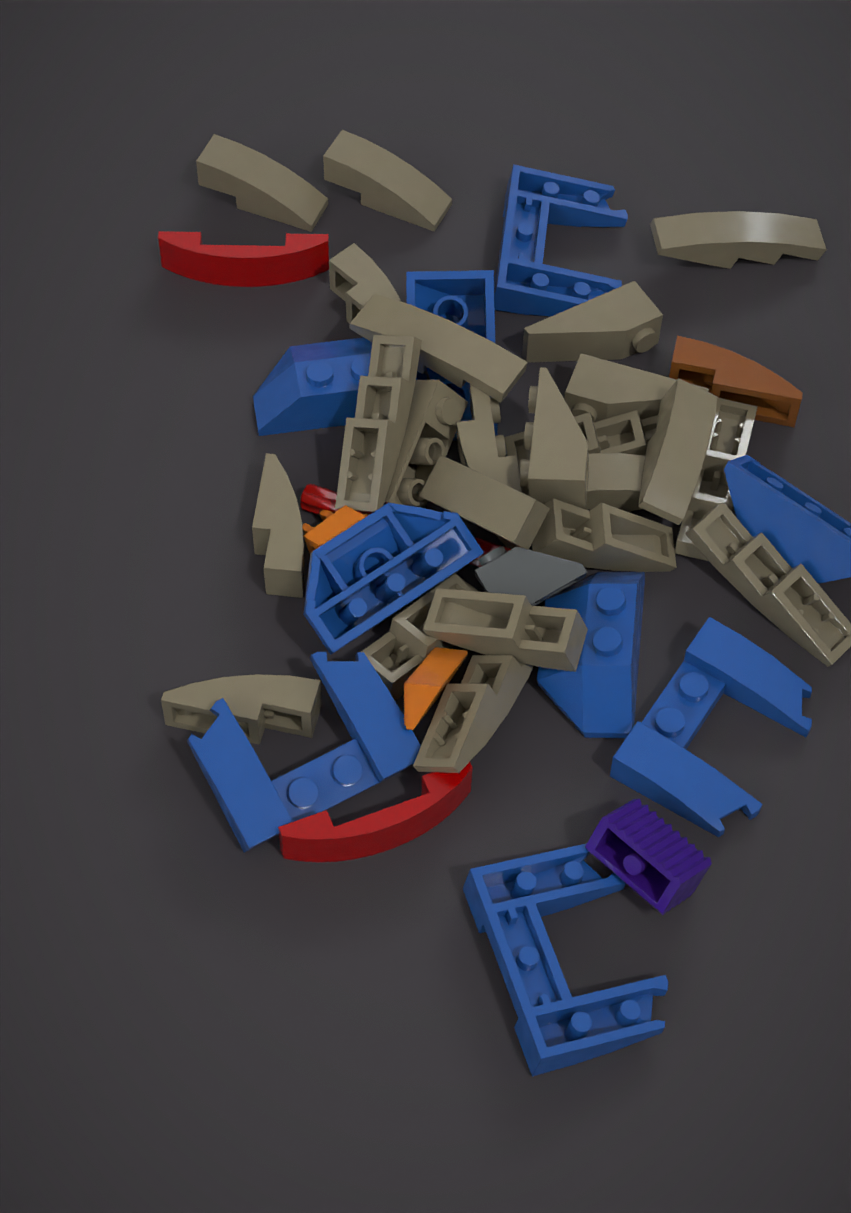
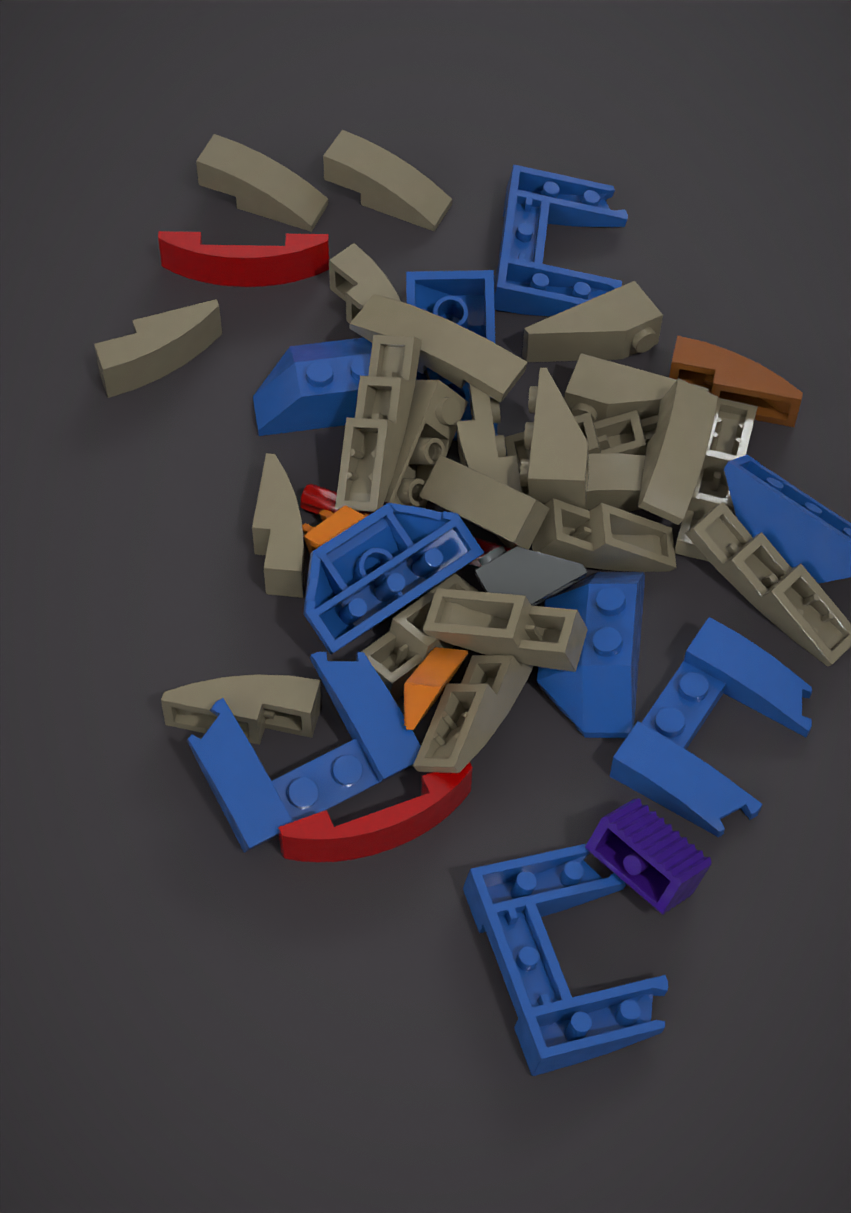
(157, 346): none -> dark tan slope
(726, 236): dark tan slope -> none

